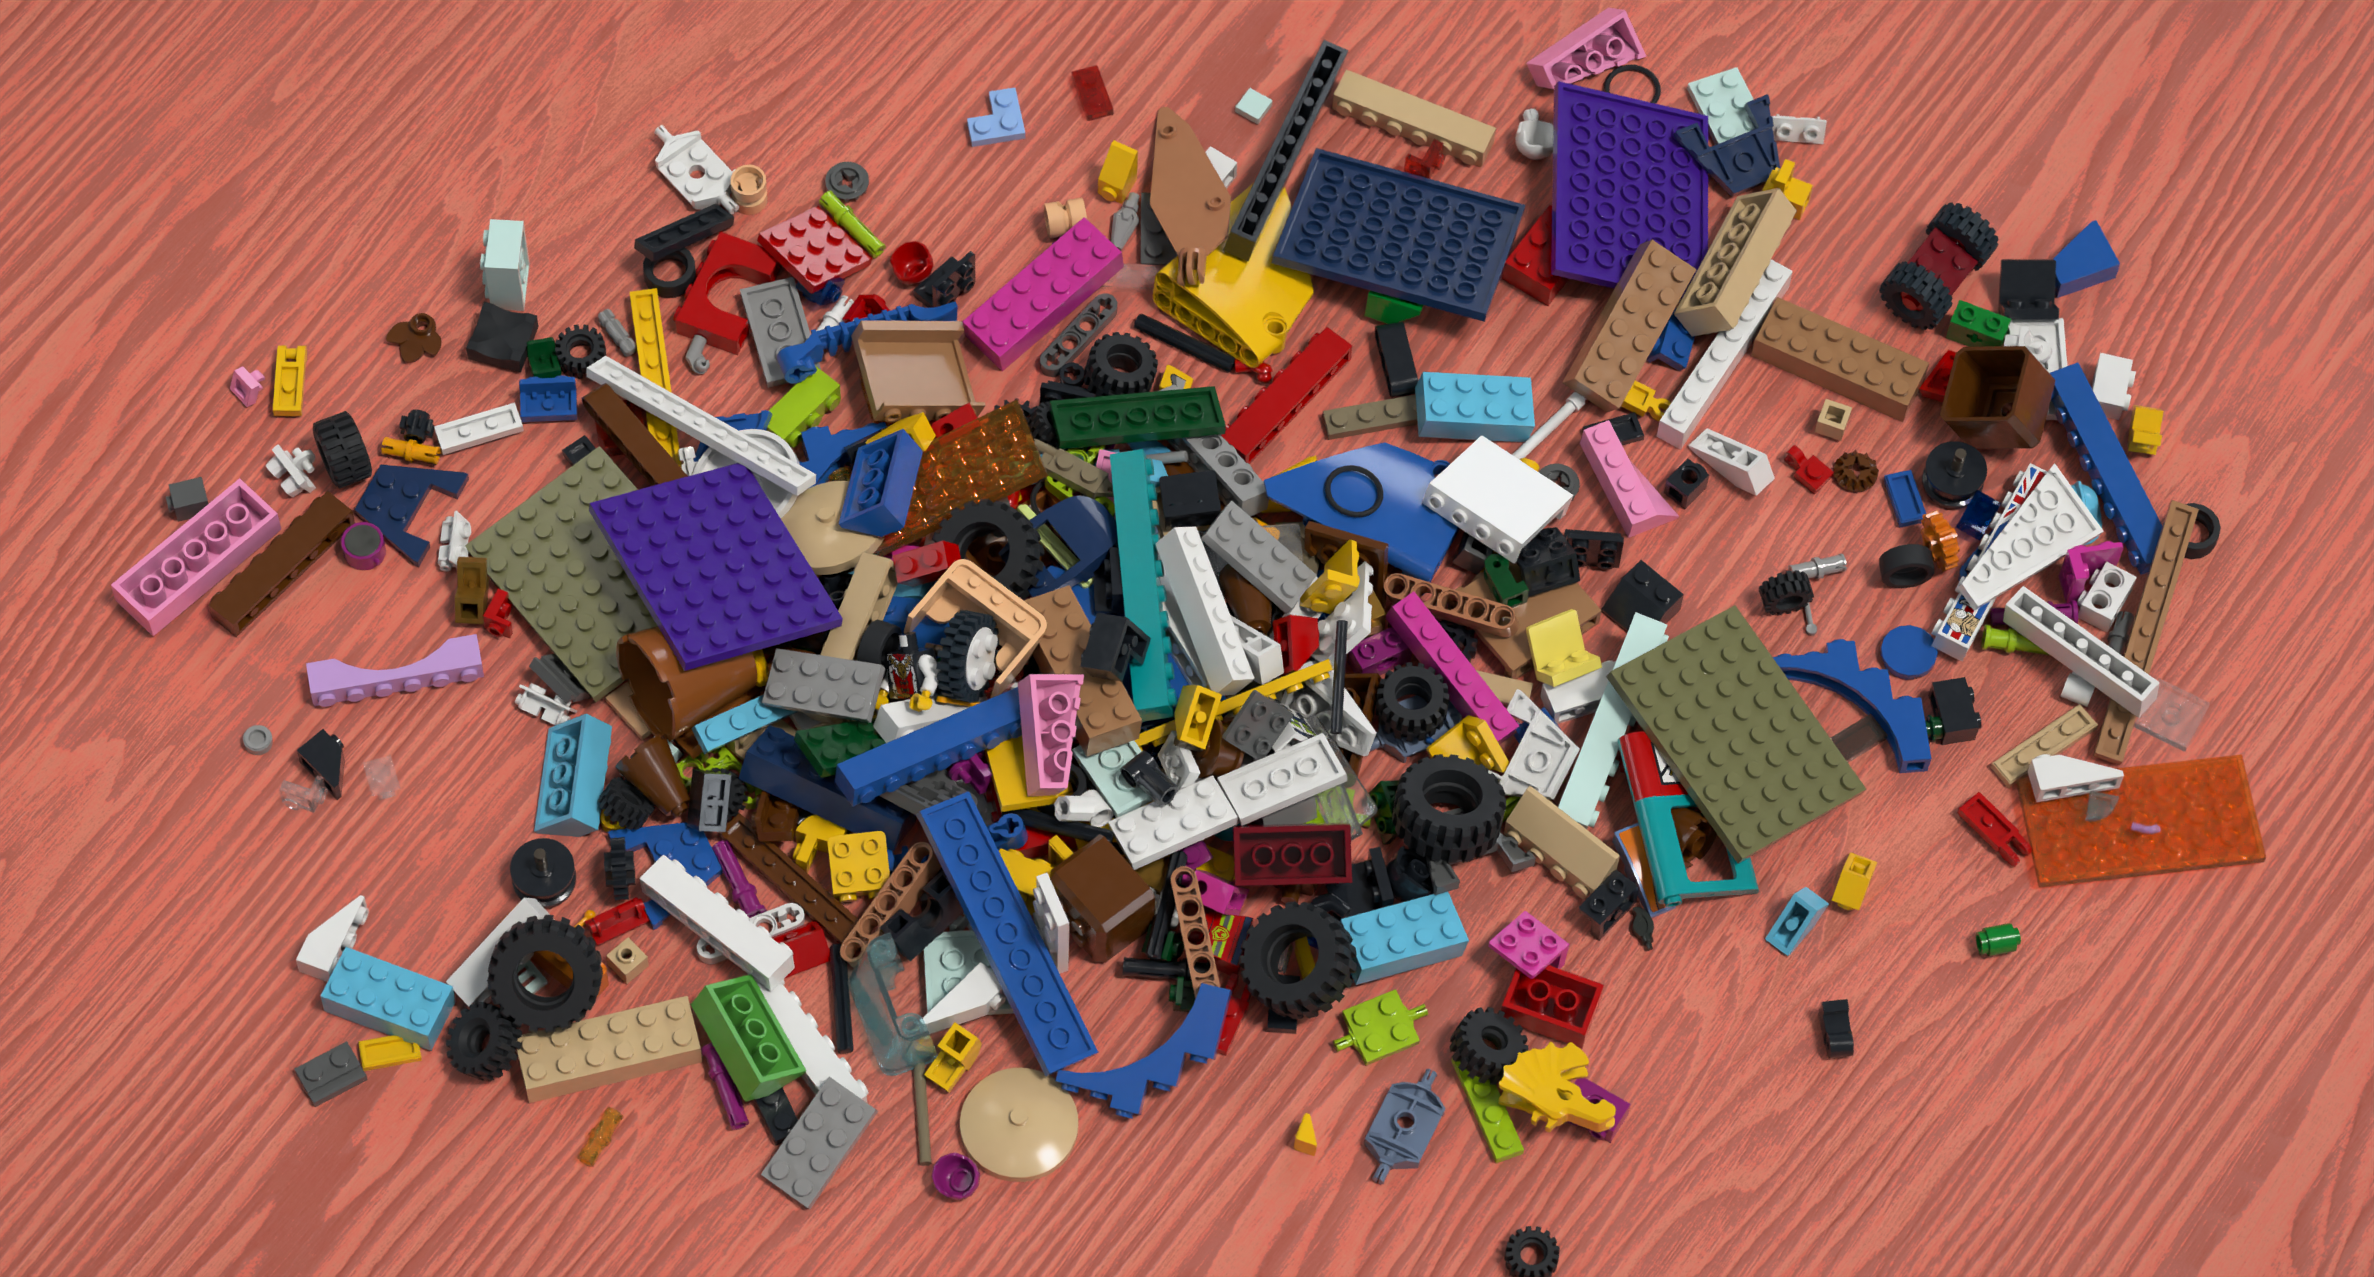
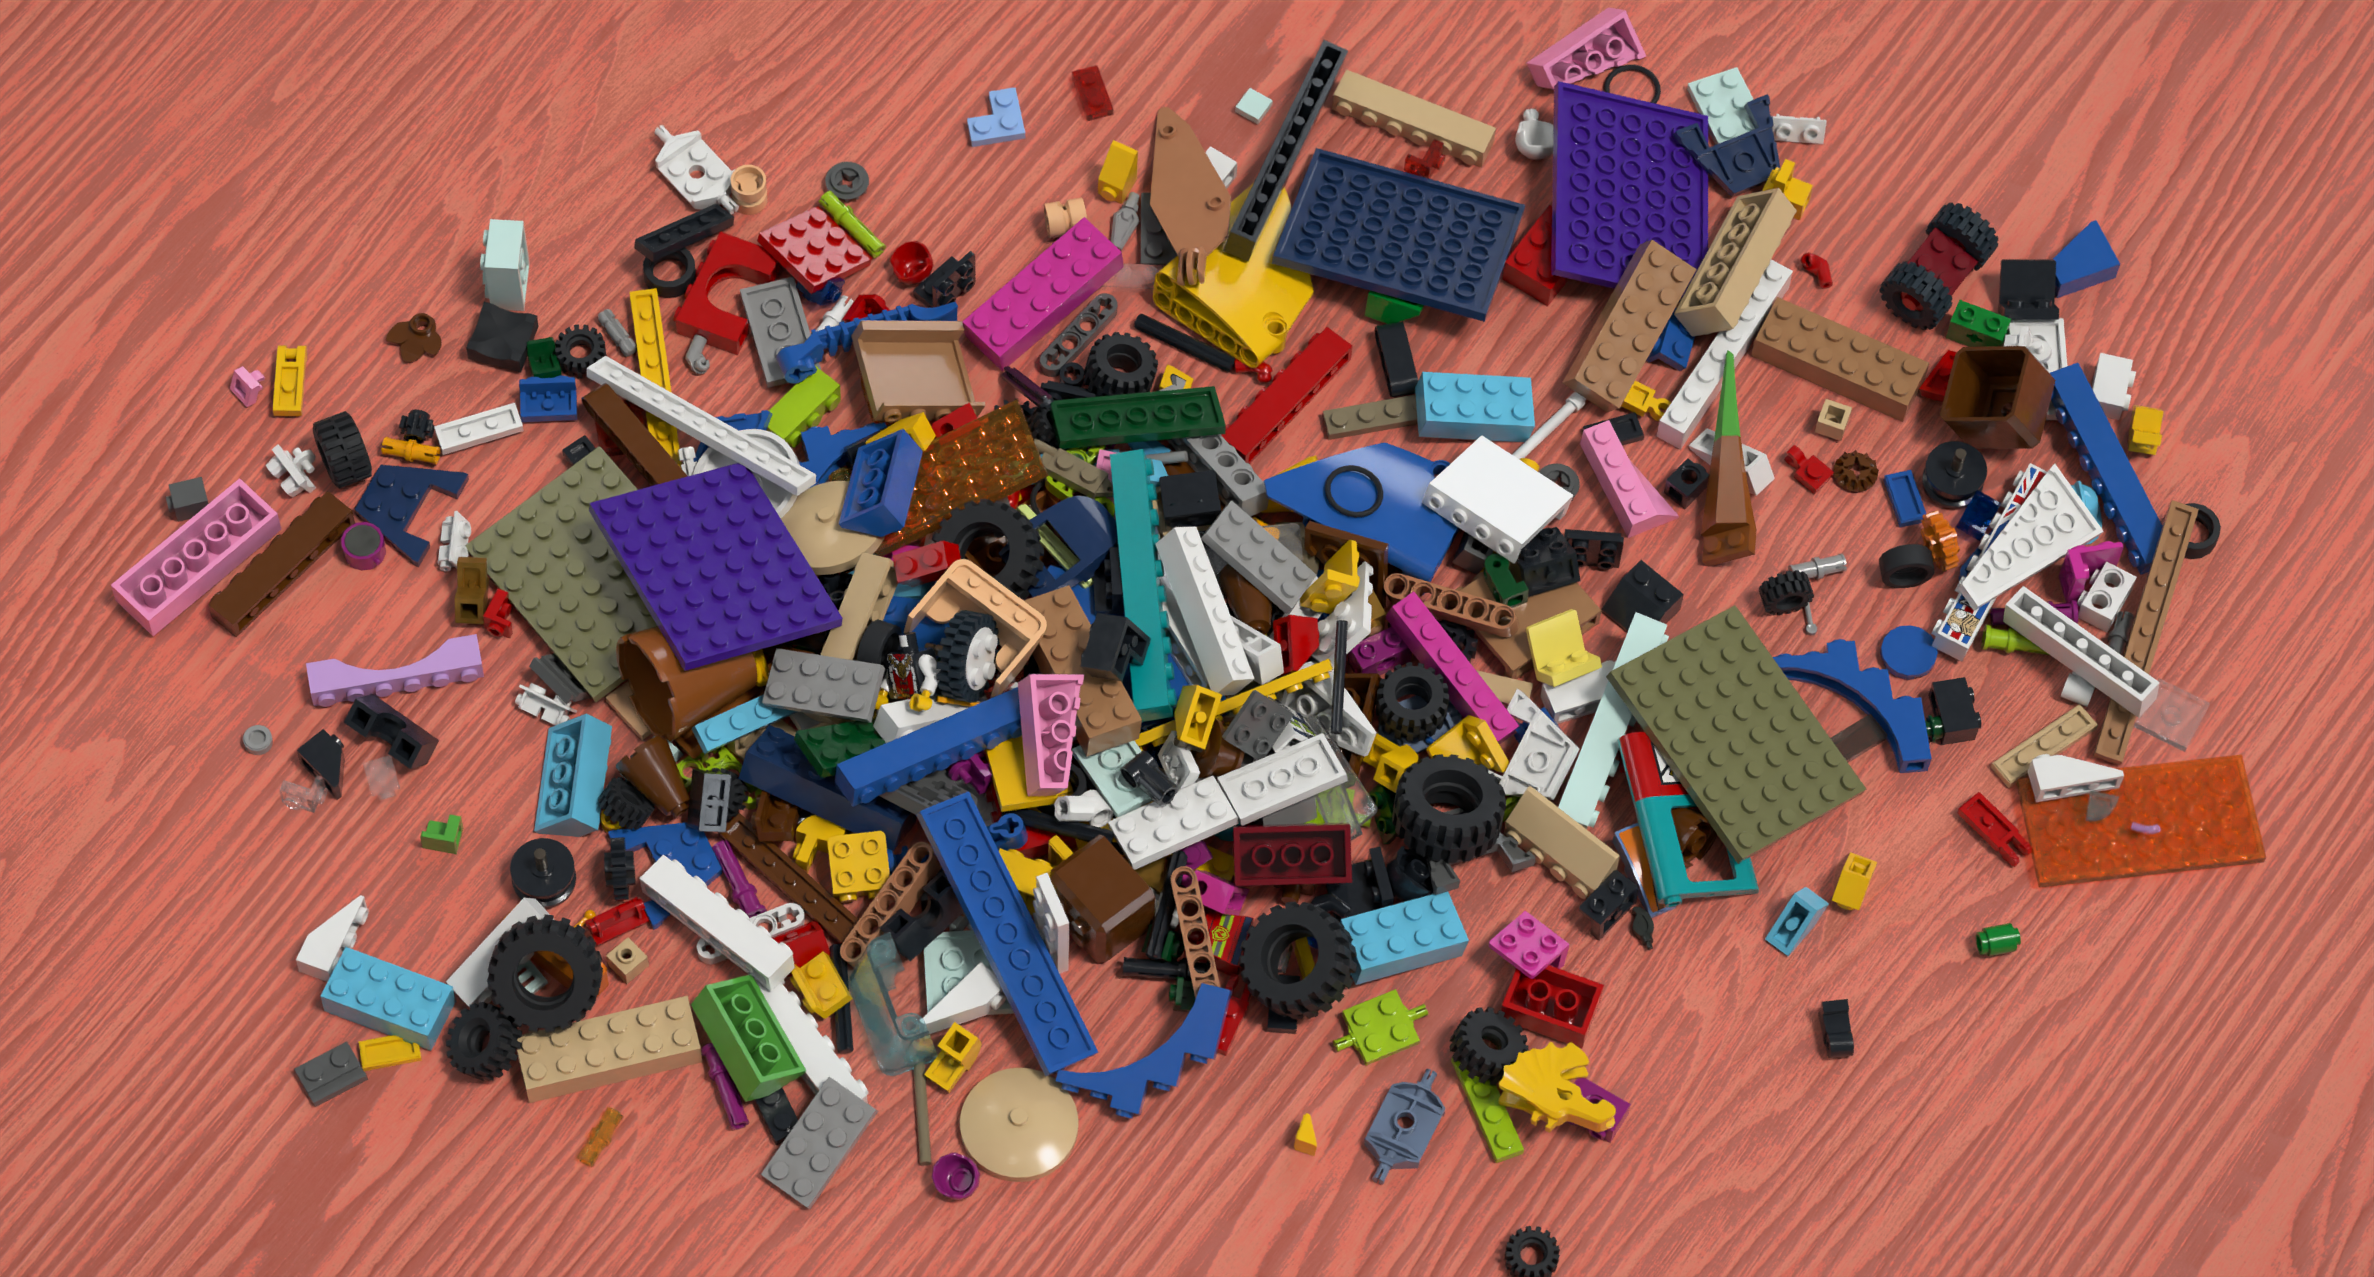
(376, 718): none -> black arch
(443, 836): none -> bright green panel
(821, 986): none -> yellow bracket
(1027, 387): none -> axle
(1389, 761): none -> yellow brick
(1728, 512): none -> dark orange plate
(1819, 267): none -> red arm

